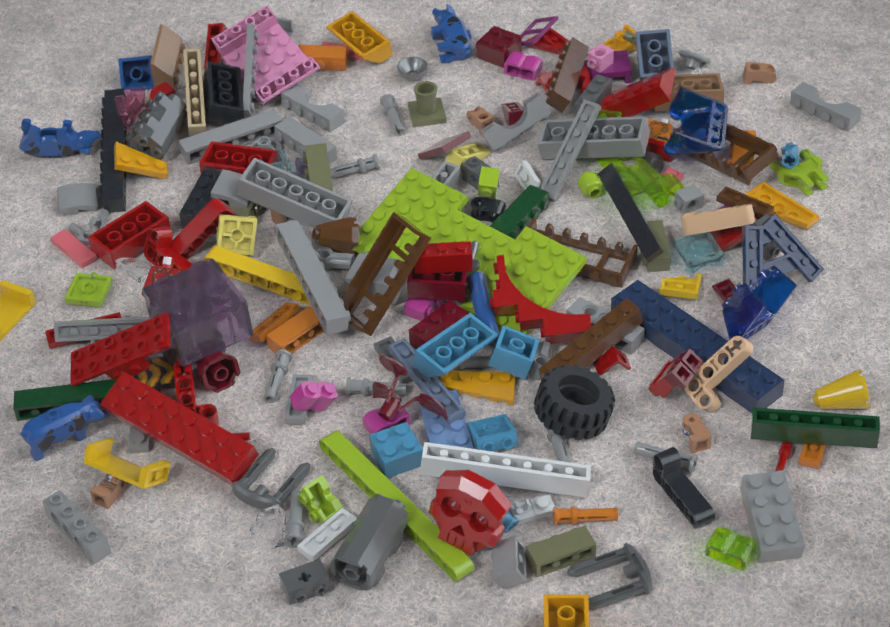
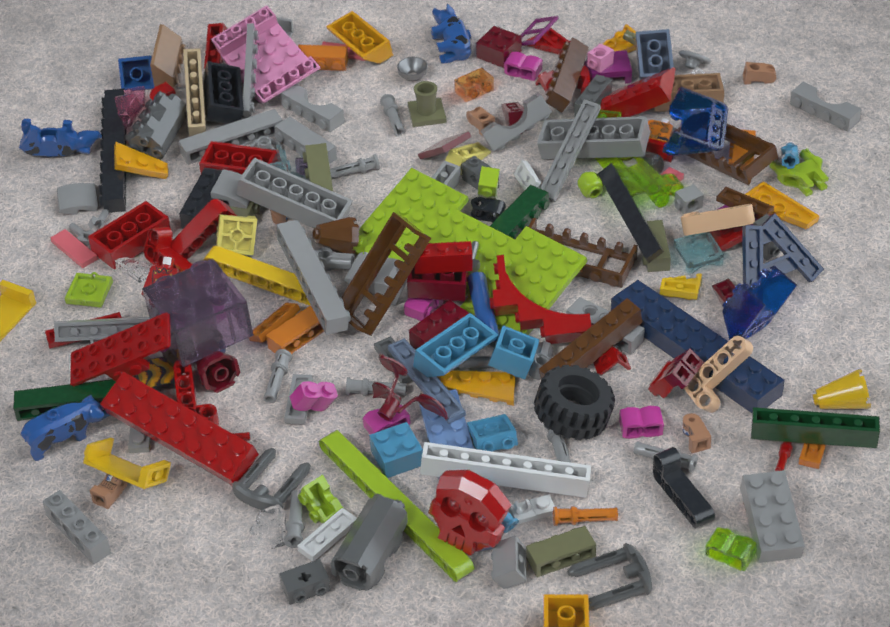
(474, 84): none -> clear orange brick
(641, 422): none -> dark pink brick

